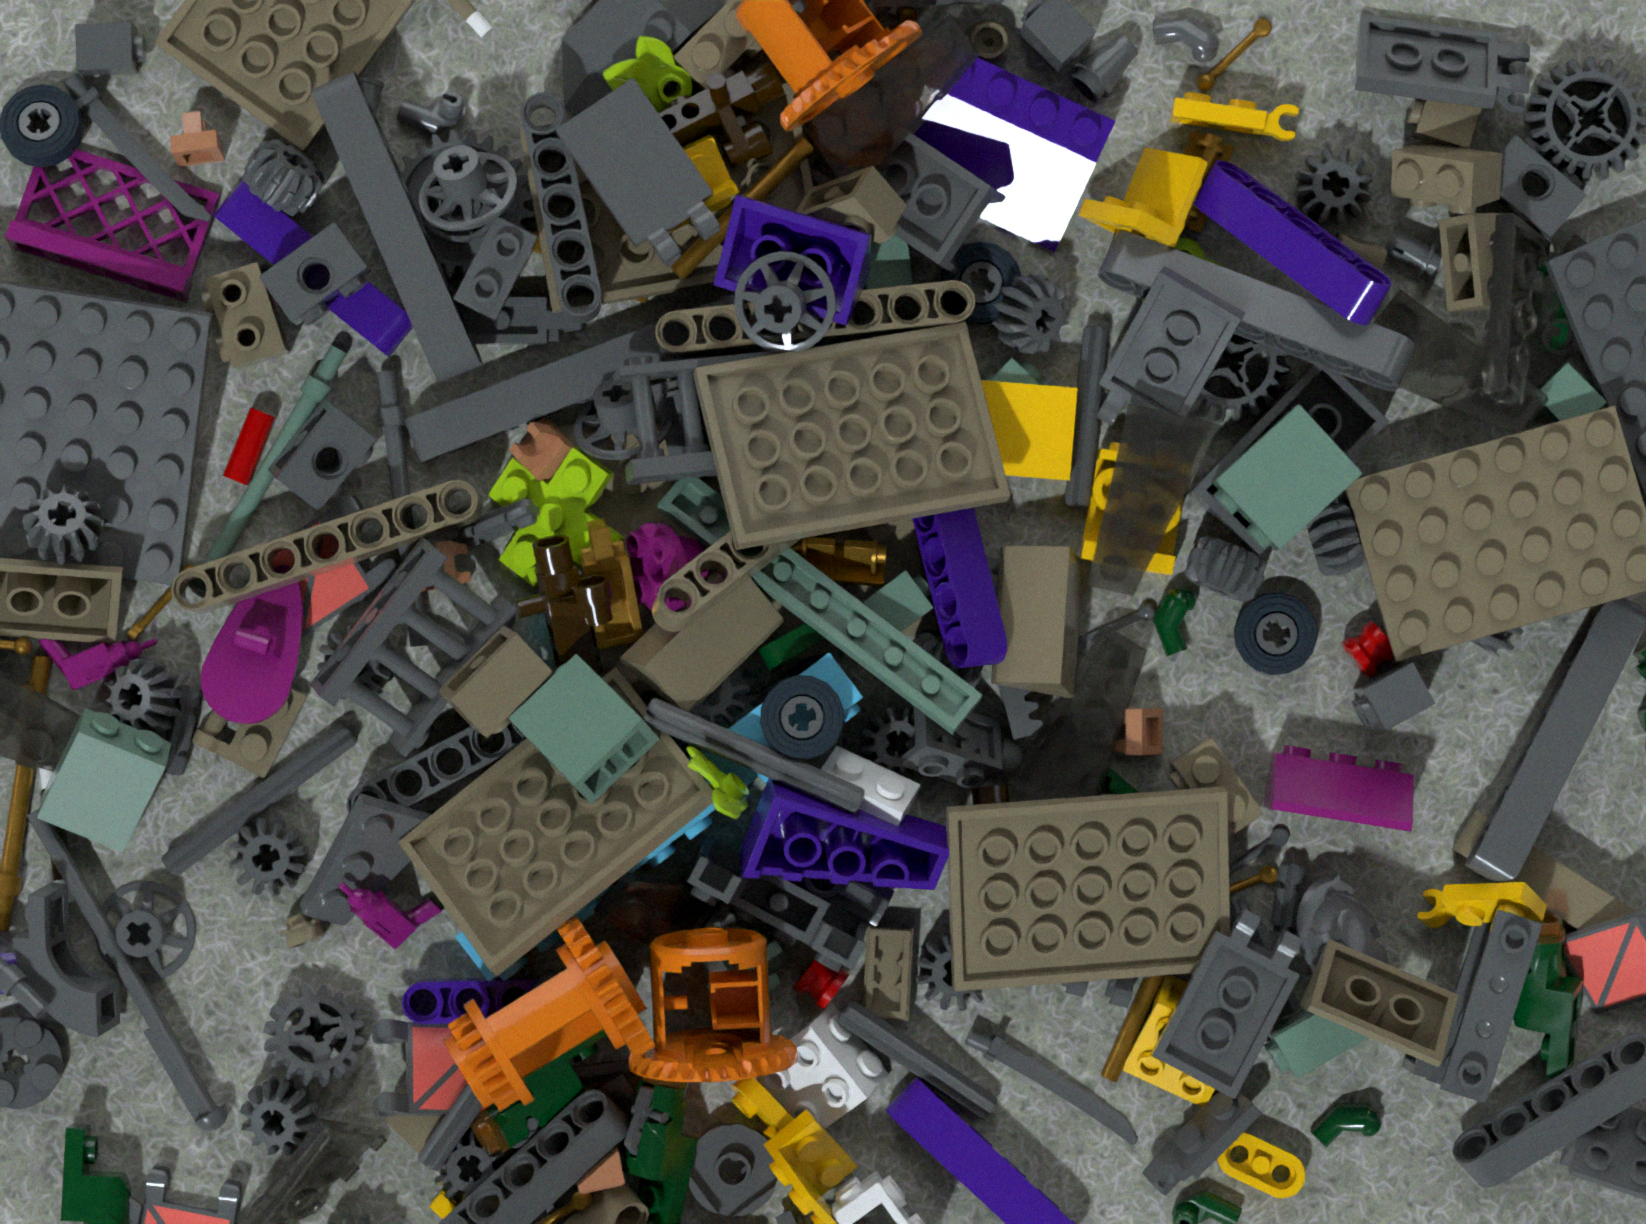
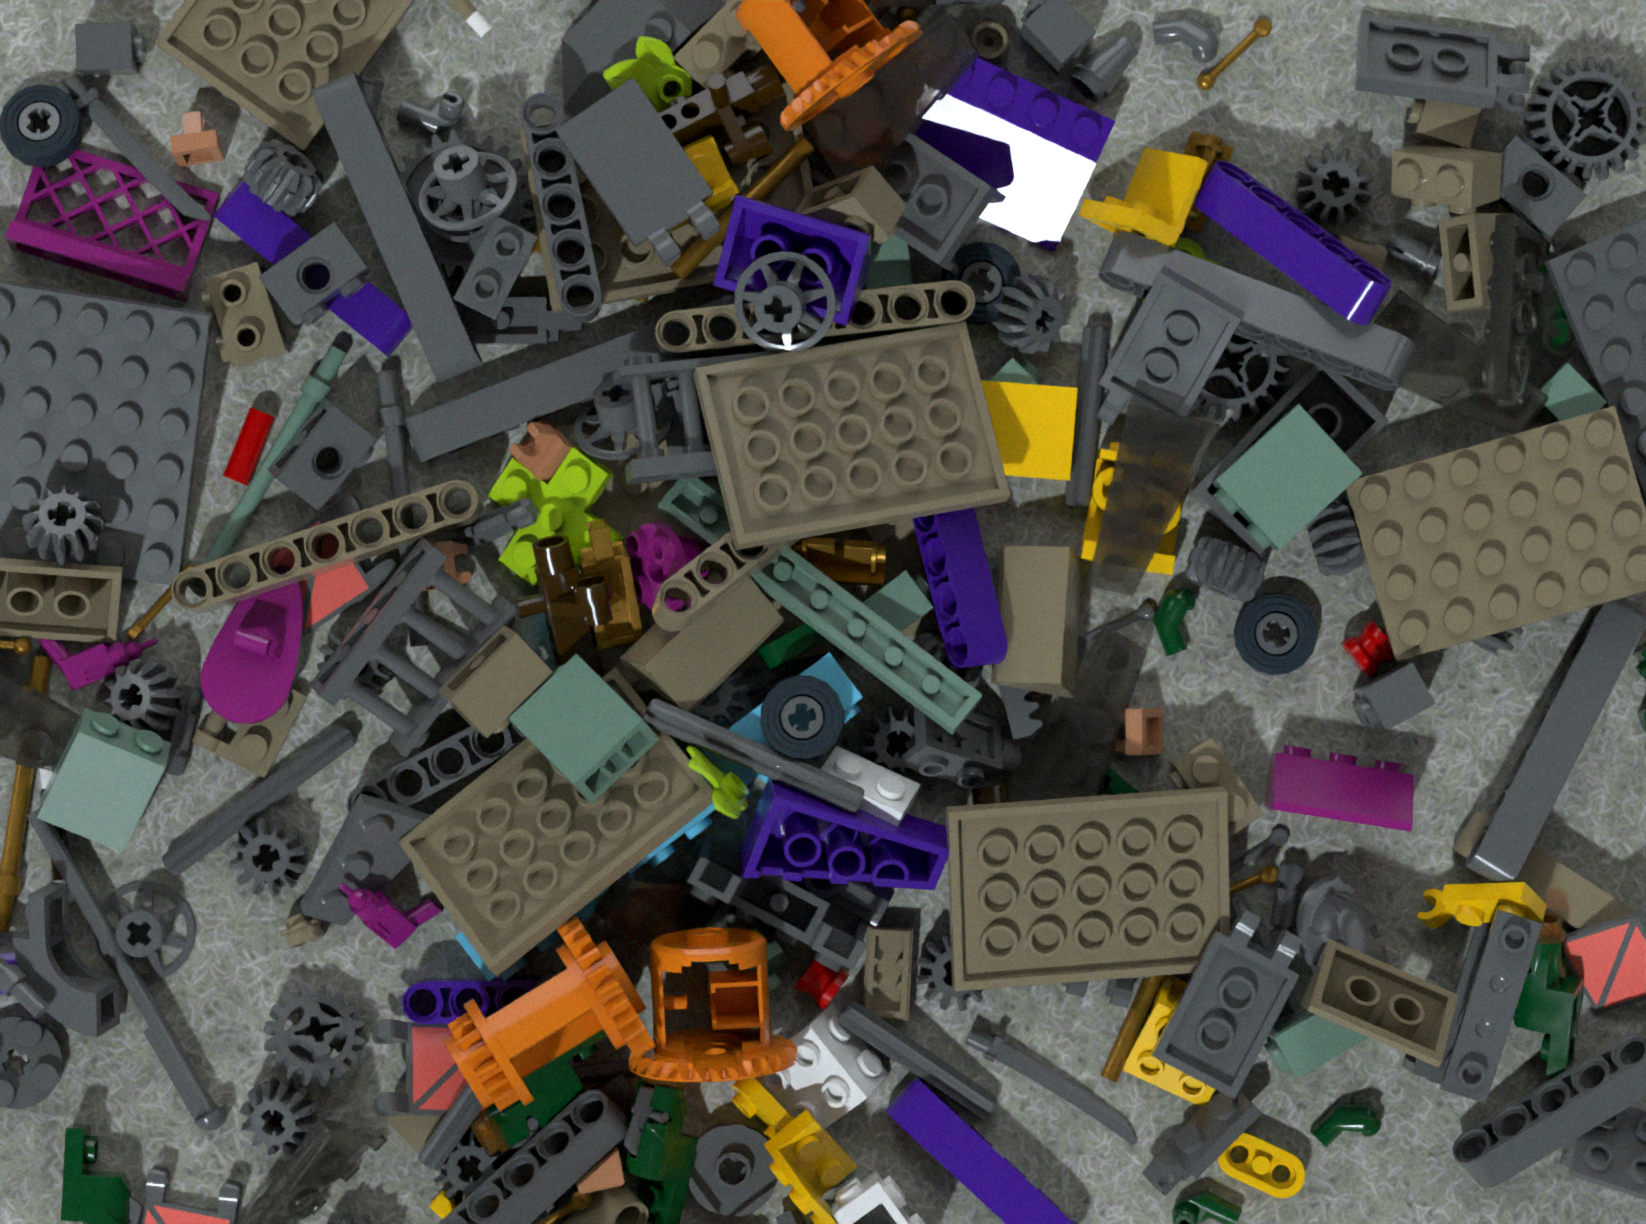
(1238, 116): yellow plate -> none

